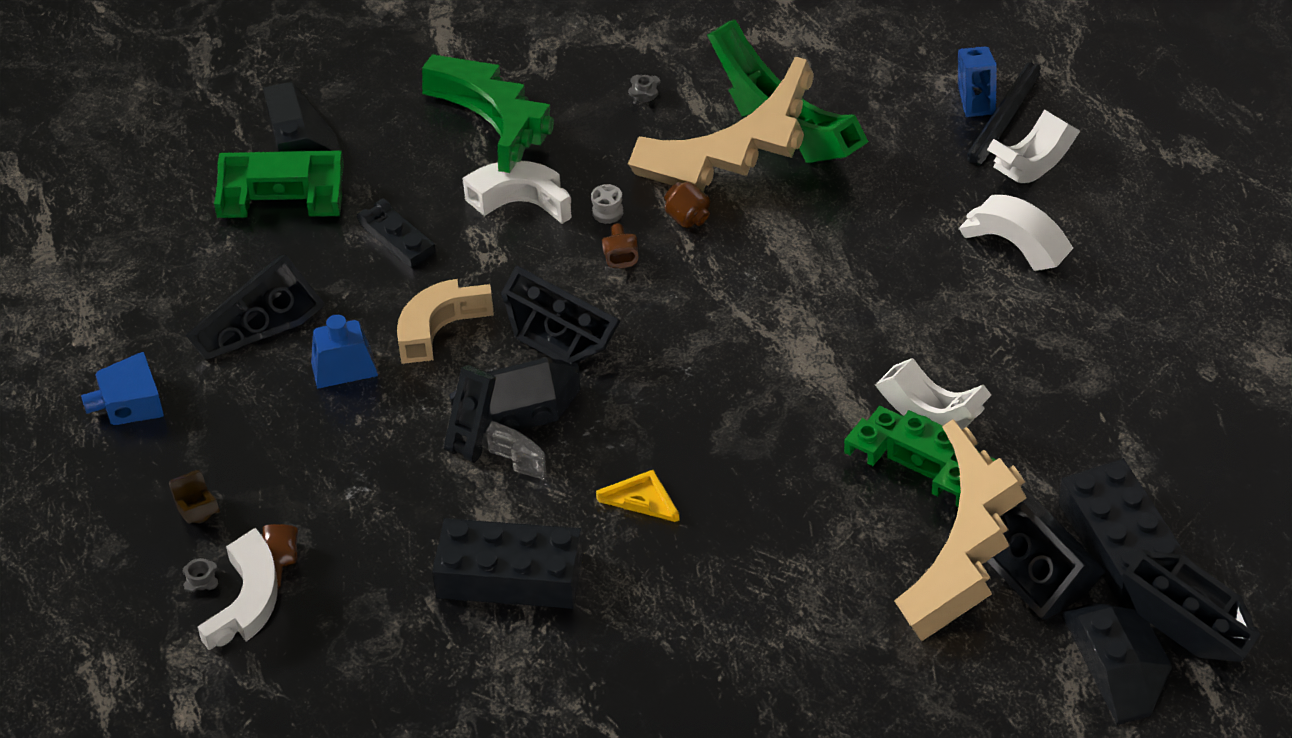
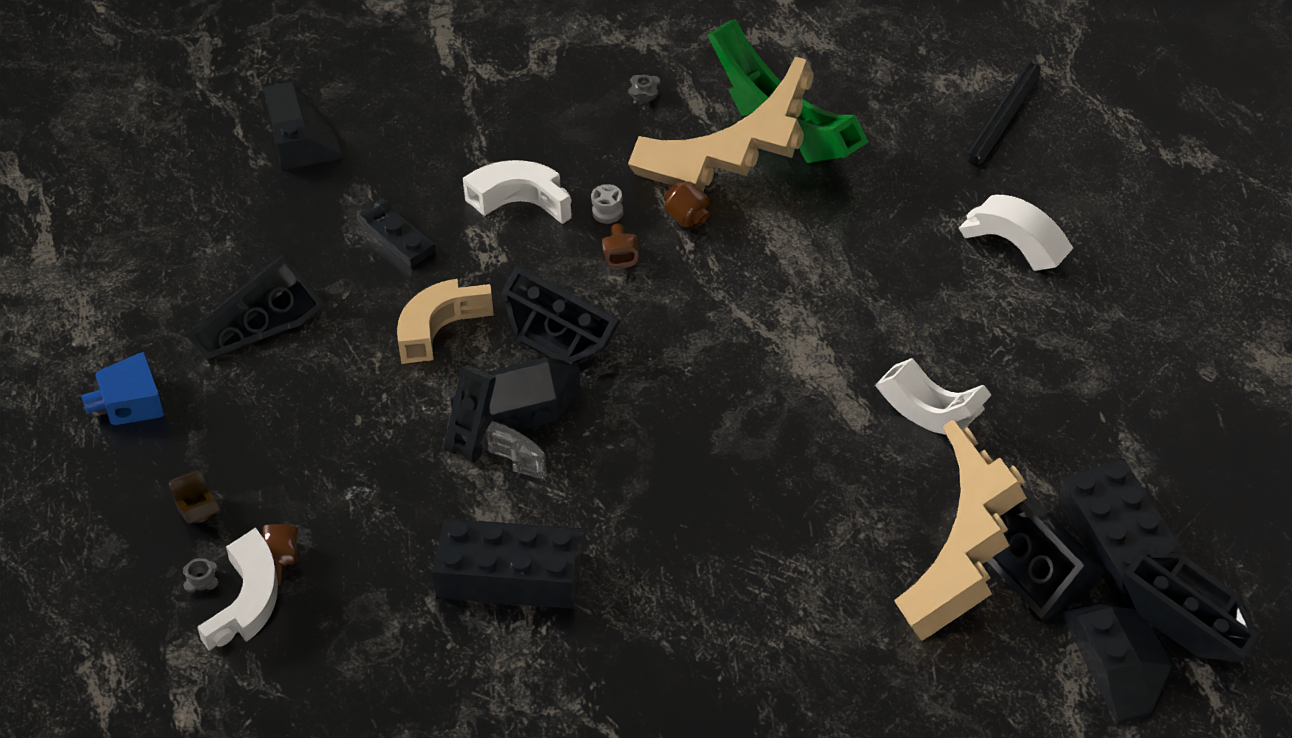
(279, 177): green bracket -> none
(341, 353): blue torso -> none
(499, 102): green arch -> none
(640, 494): yellow tile -> none
(910, 442): green bracket -> none
(979, 71): blue torso -> none
(1037, 152): white arch -> none

